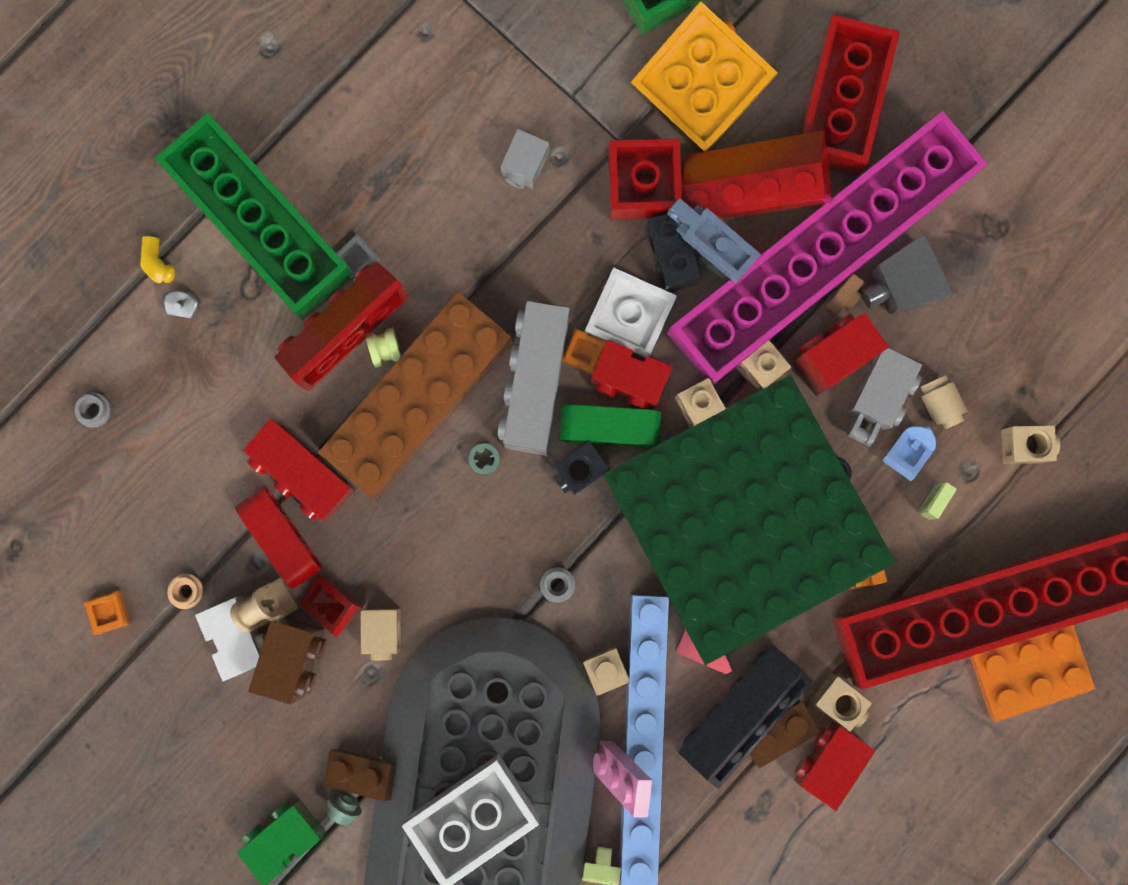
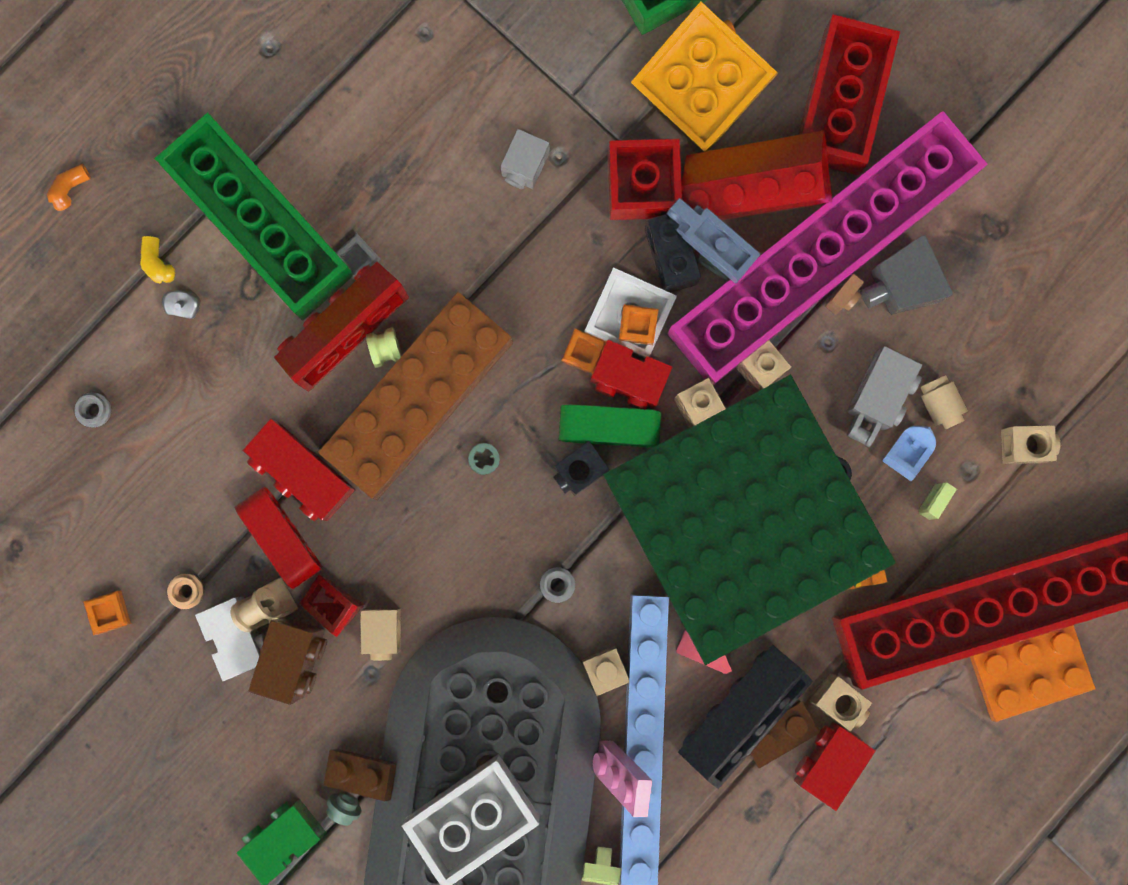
(63, 183): none -> orange arm
(536, 378): light grey brick -> none
(638, 324): none -> orange tile
(846, 349): red brick -> none

